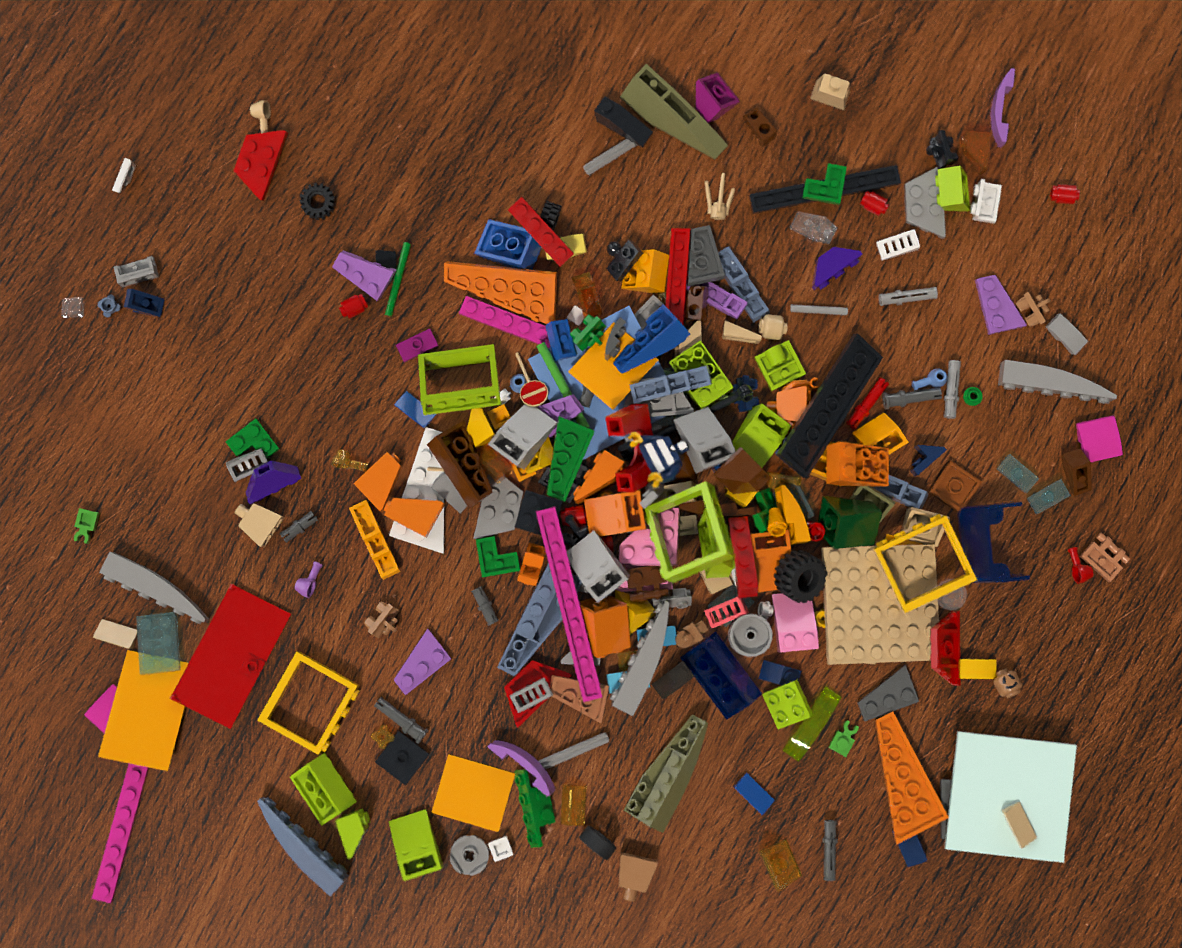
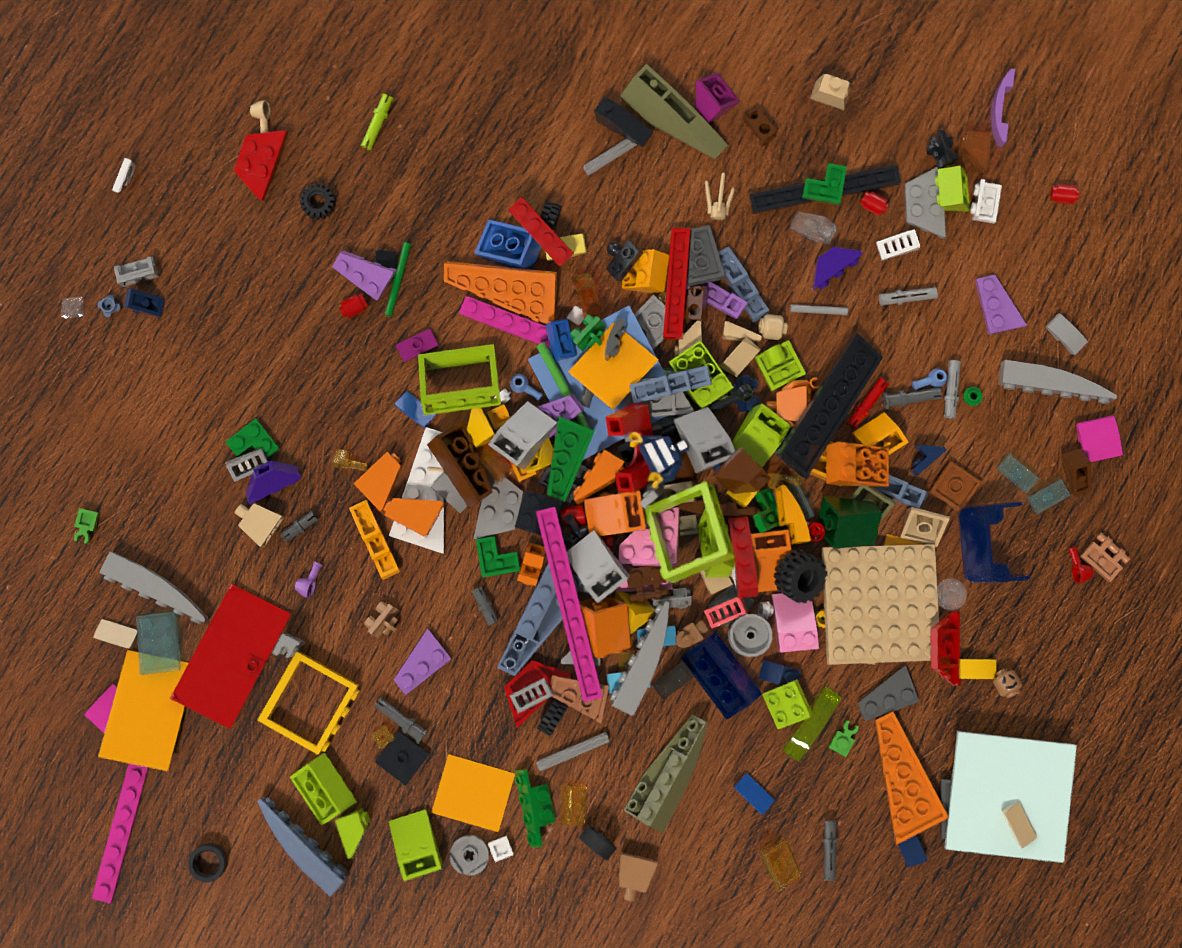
(192, 862): none -> black tyre
(288, 643): none -> light grey hinge
(380, 114): none -> lime pin
(533, 392): piece -> none
(543, 779): medium lavender slope -> none
(552, 717): none -> black tyre
(659, 336): blue wedge -> none
(740, 357): none -> tan slope
(776, 523): light orange cone -> none
(939, 591): yellow window -> none
(1037, 317): medium nougat hips -> none

